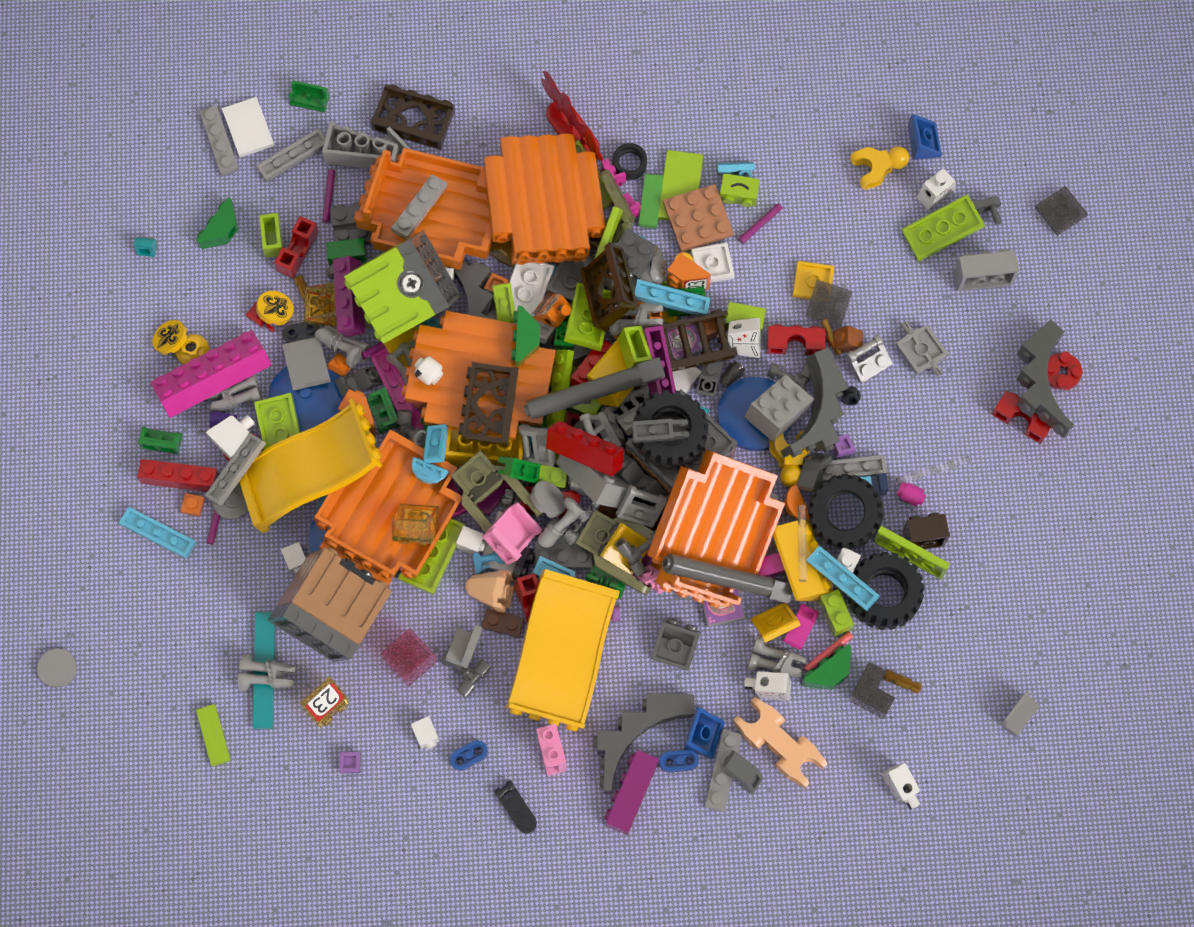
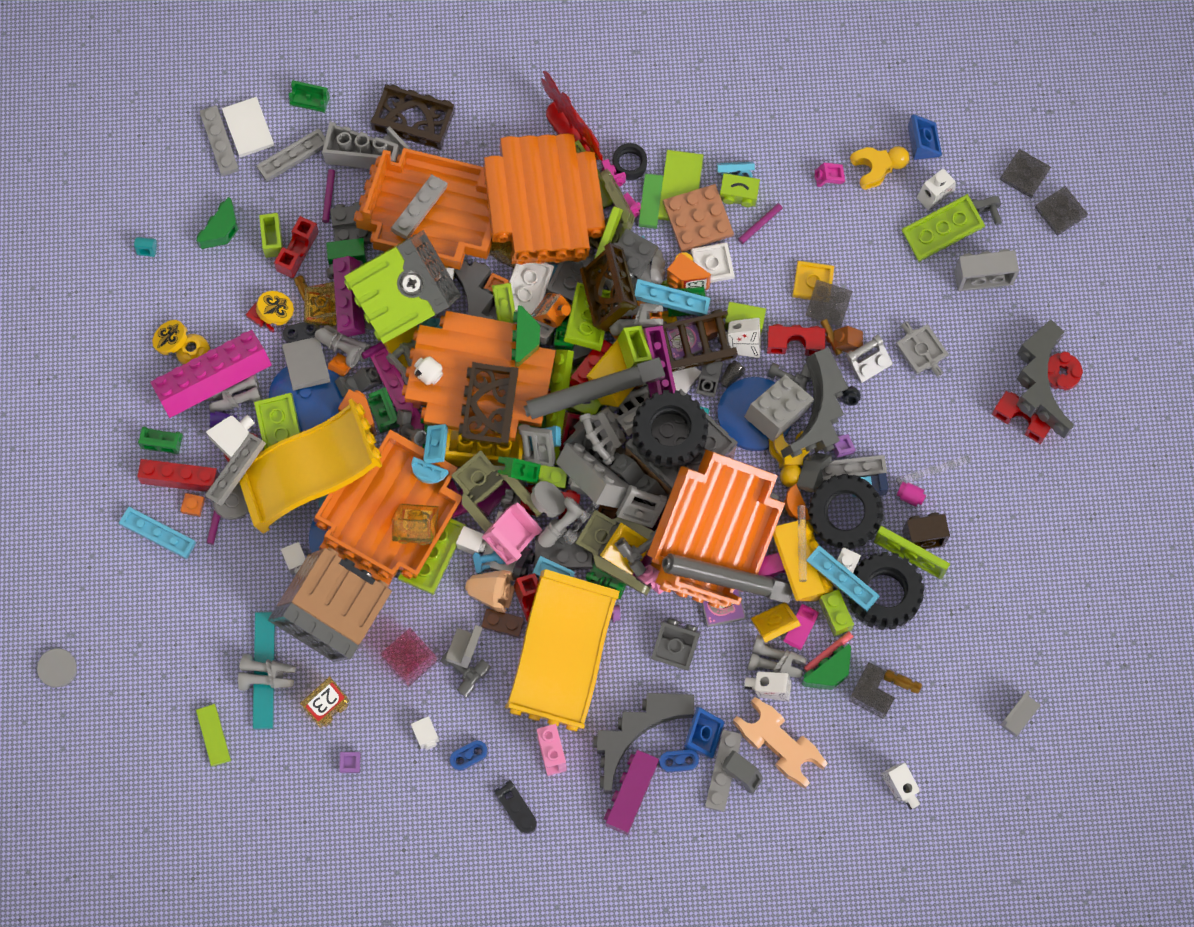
(584, 448): red brick -> none
(658, 430): dark grey hinge -> none
(829, 174): none -> dark pink bracket
(1025, 173): none -> clear smoke plate

